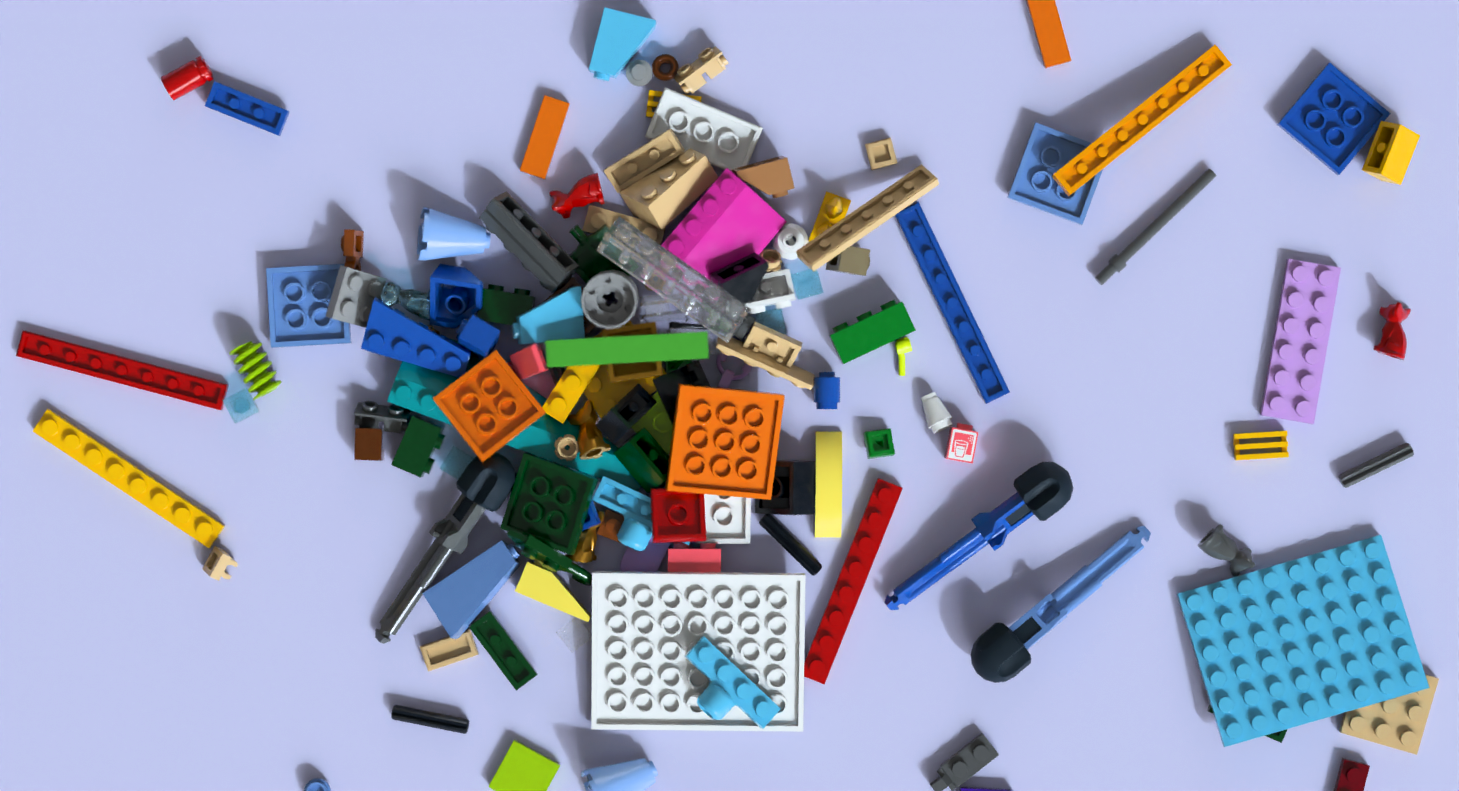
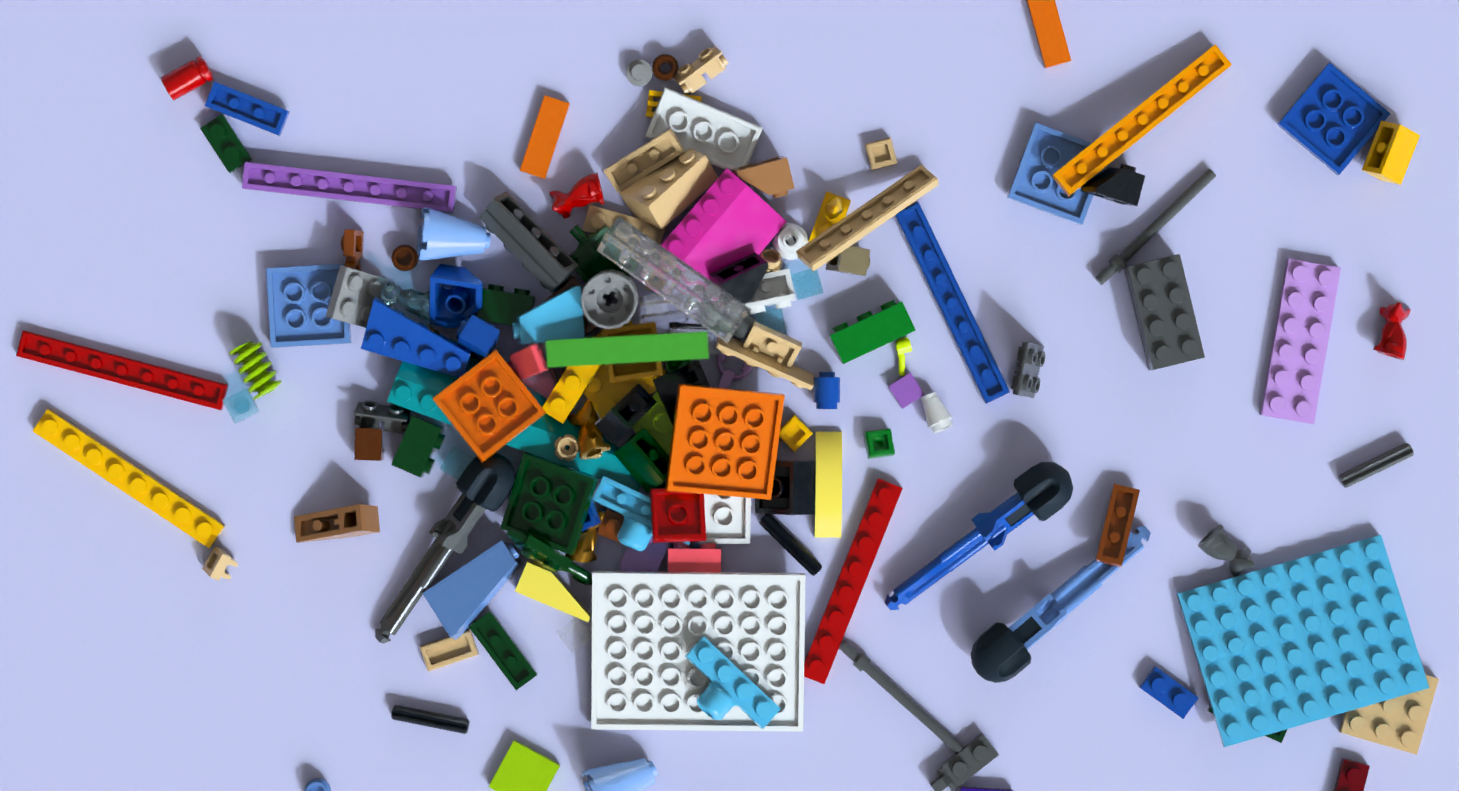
(226, 143): none -> dark green plate
(337, 523): none -> medium nougat slope
(348, 187): none -> medium lavender plate
(404, 258): none -> reddish brown plate
(618, 41): medium azure slope -> none
(794, 433): none -> yellow tile
(863, 663): none -> dark grey bar
(906, 390): none -> medium lavender tile
(961, 443): coral brick -> none
(1032, 359): none -> dark grey hinge
(1117, 185): none -> black slope
(1117, 525): none -> dark orange plate
(1164, 312): none -> dark grey brick
(1168, 692): none -> blue plate
(1283, 444): yellow tile -> none

